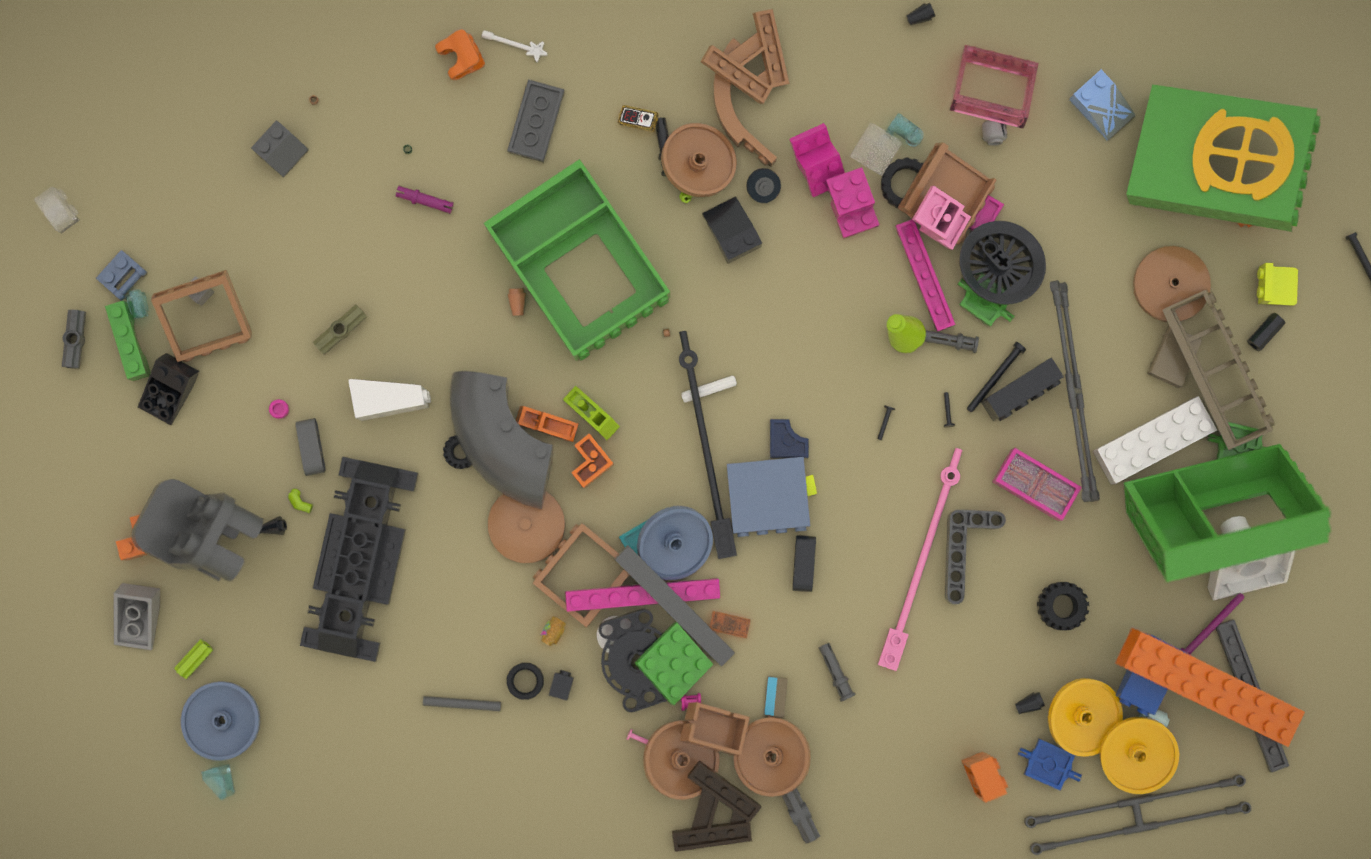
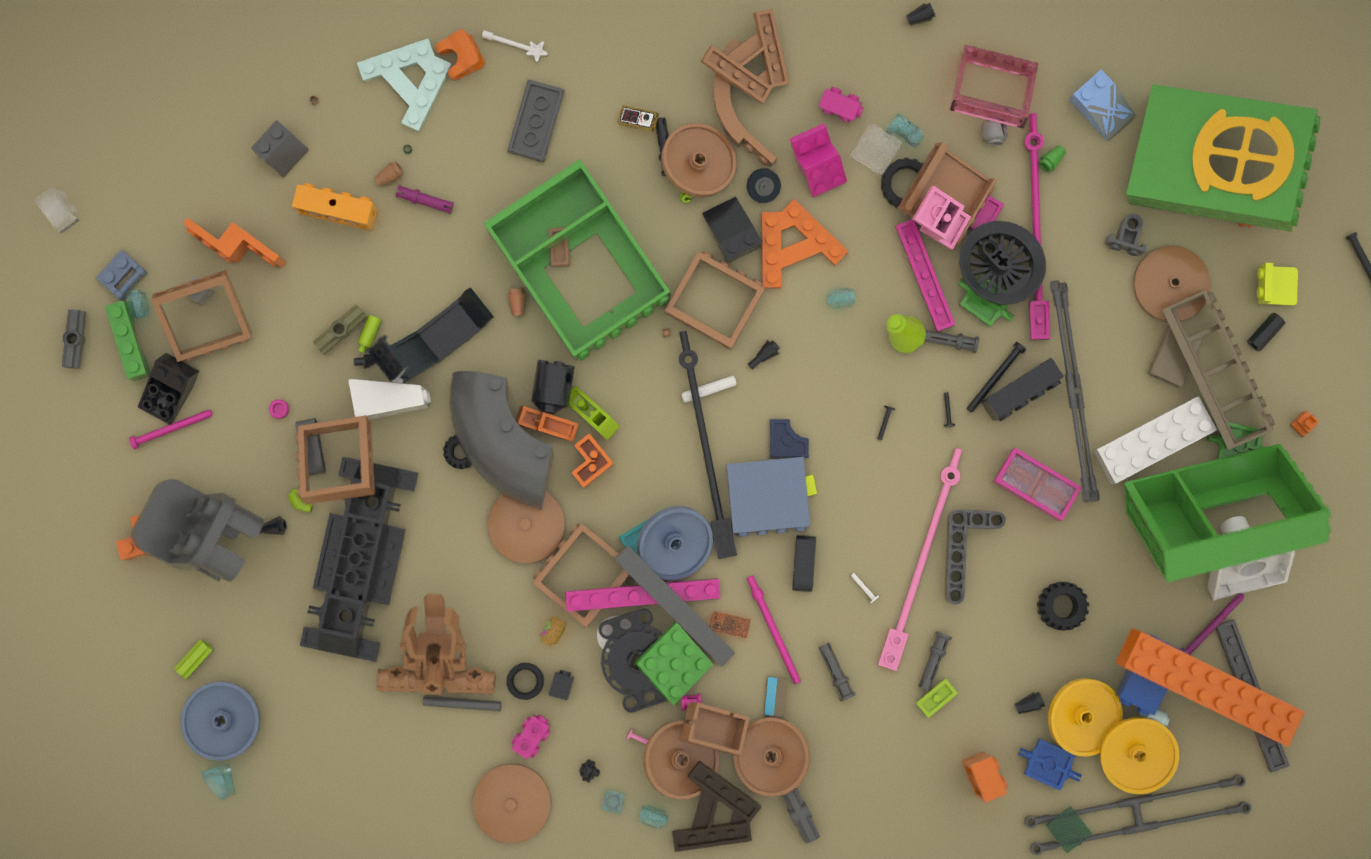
(136, 441): none -> dark pink bar
(136, 615): light grey slope -> none
(233, 244): none -> orange bracket
(335, 207): none -> light orange brick
(366, 361): none -> black bar
(366, 456): none -> medium nougat window
(368, 333): none -> lime cylinder
(389, 174): none -> medium nougat cone
(390, 66): none -> light aqua plate
(433, 340): none -> black panel
(433, 657): none -> medium nougat piece
(511, 803): none -> medium nougat dish
(535, 730): none -> dark pink brick
(552, 386): none -> black cylinder
(559, 254): none -> medium nougat tile
(588, 771): none -> black plant
(613, 801): none -> clear light blue tile
(653, 817): none -> clear light blue brick
(697, 325): none -> medium nougat window
(757, 595): none -> dark pink bar
(768, 350): none -> black cone
(816, 241): none -> orange plate
(841, 298): none -> clear light blue brick
(846, 106): none -> dark pink brick
(852, 202): dark pink bracket -> none
(865, 589): none -> white pin
(936, 698): none -> lime plate
(937, 651): none -> dark grey pin
(1038, 310): none -> dark pink bar
(1051, 159): none -> bright green cone
(1068, 829): none -> clear green piece
(1126, 237): none -> dark grey pin
(1304, 423): none -> orange piece

